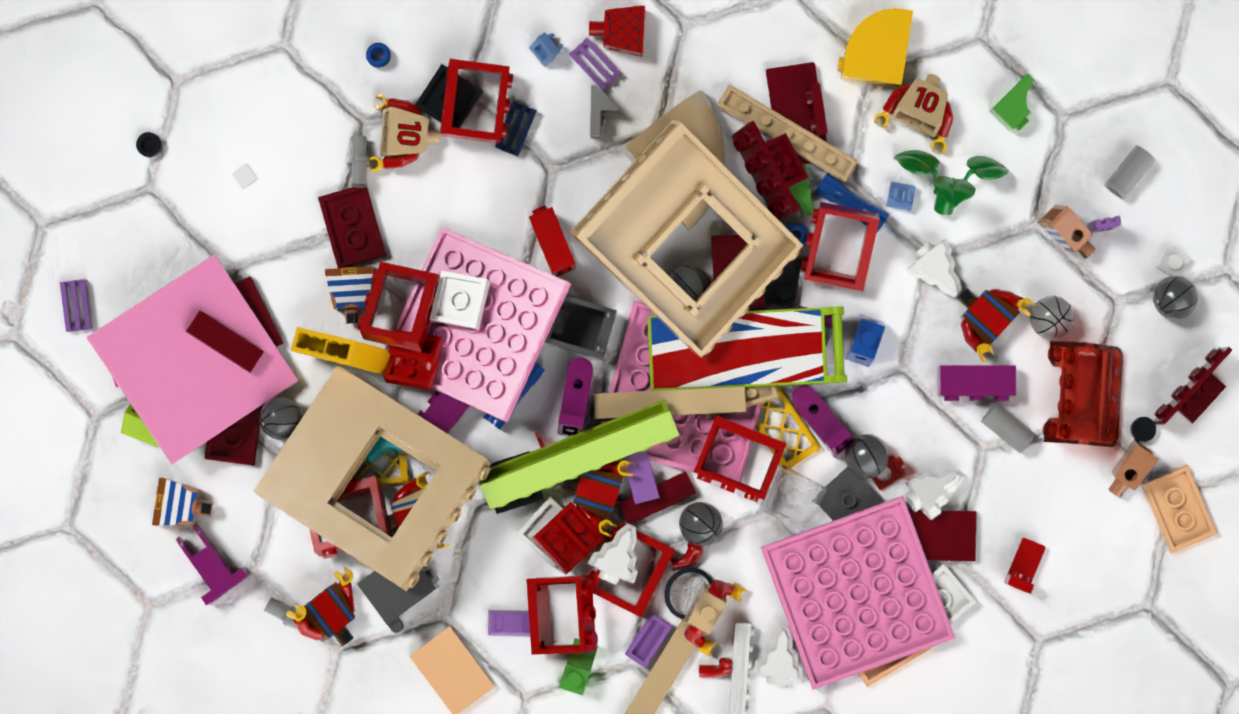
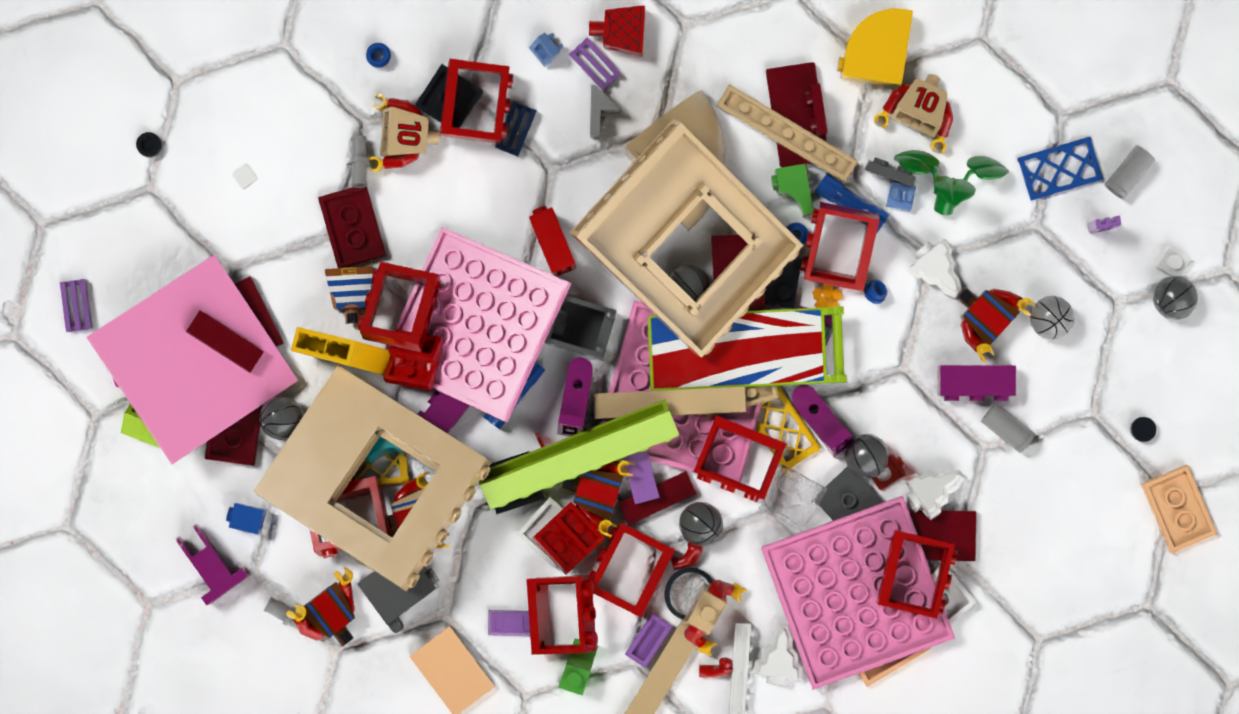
(179, 504): torso -> none
(246, 518): none -> blue brick
(460, 300): white plate -> none
(617, 557): white rock -> none
(773, 168): dark red bracket -> none
(826, 296): none -> light orange plant
(865, 340): blue torso -> none
(875, 291): none -> blue plate
(881, 168): none -> dark grey plate
(943, 578): none -> red window
(1012, 108): bright green arch -> none
(1025, 565): red bracket -> none
(1061, 223): nougat torso -> none
(1066, 148): none -> blue window
(1088, 394): clear red windscreen -> none
(1137, 458): nougat torso -> none
(1198, 393): dark red bracket -> none

